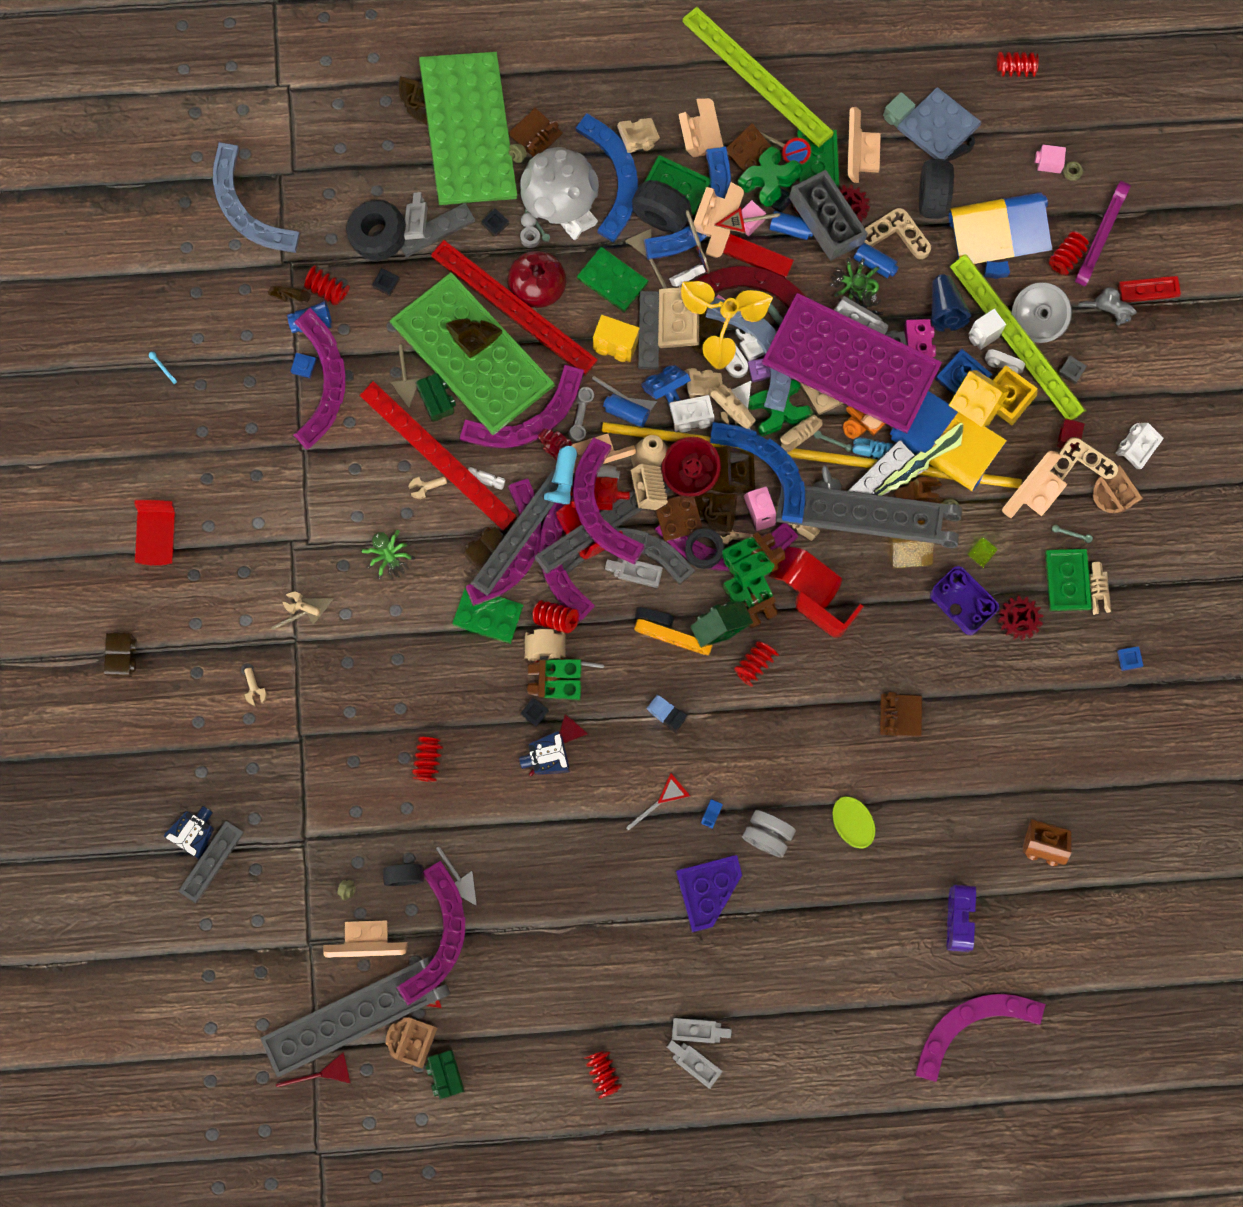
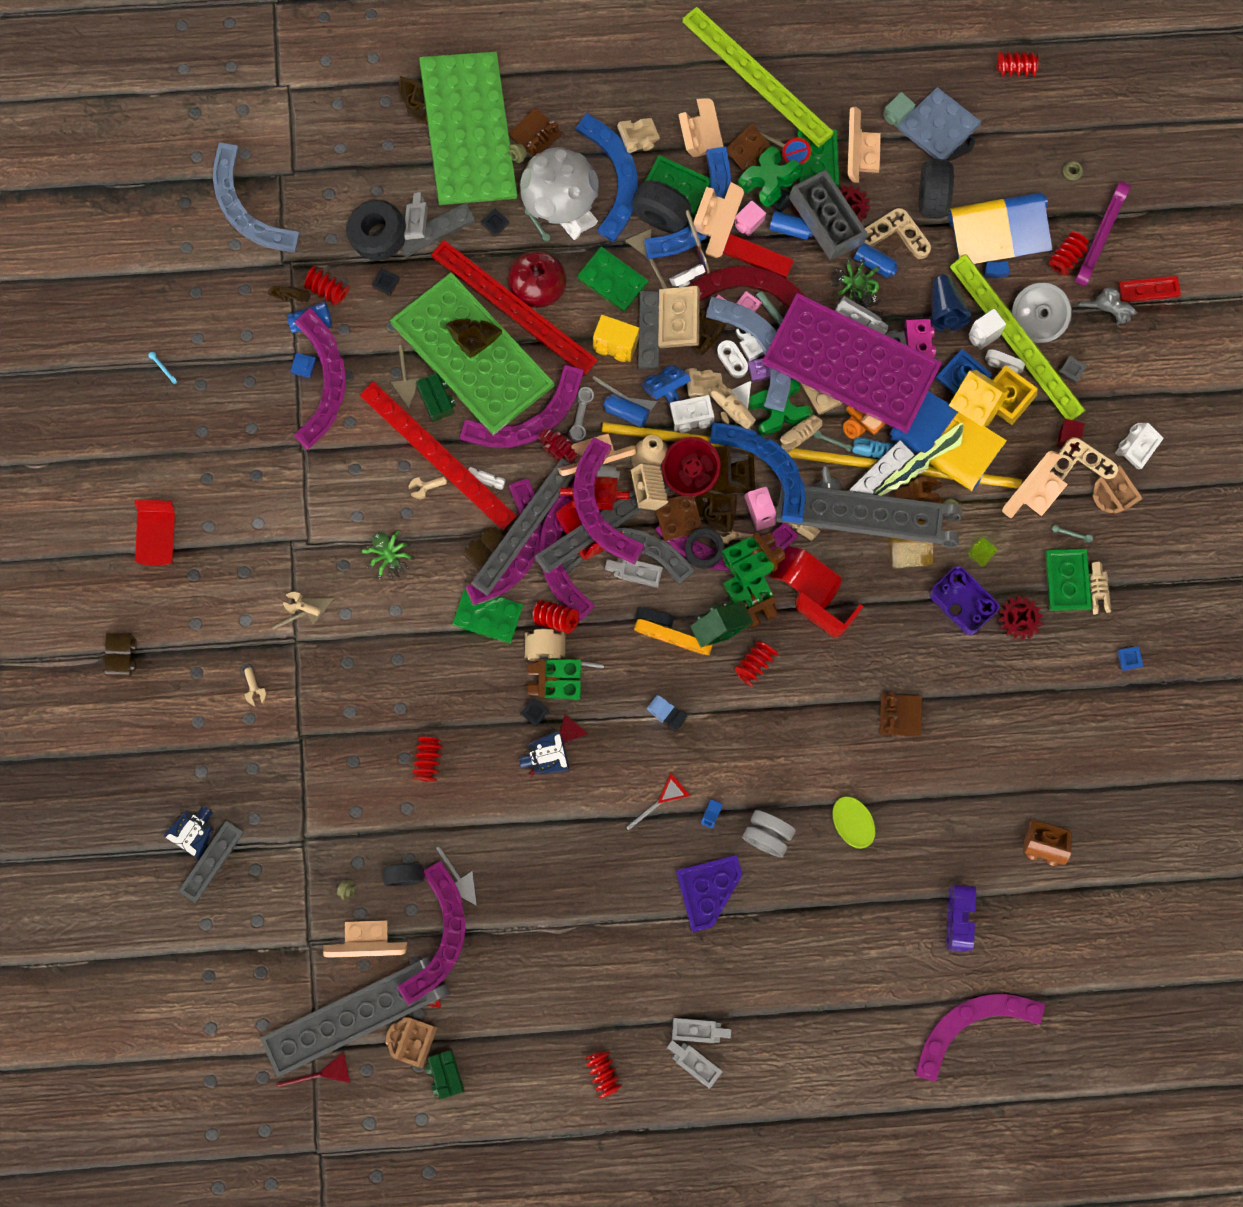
(529, 222): light grey plate -> none
(563, 476): medium azure piece -> none
(736, 222): piece -> none
(751, 303): yellow plant -> none
(1050, 158): bright pink brick -> none

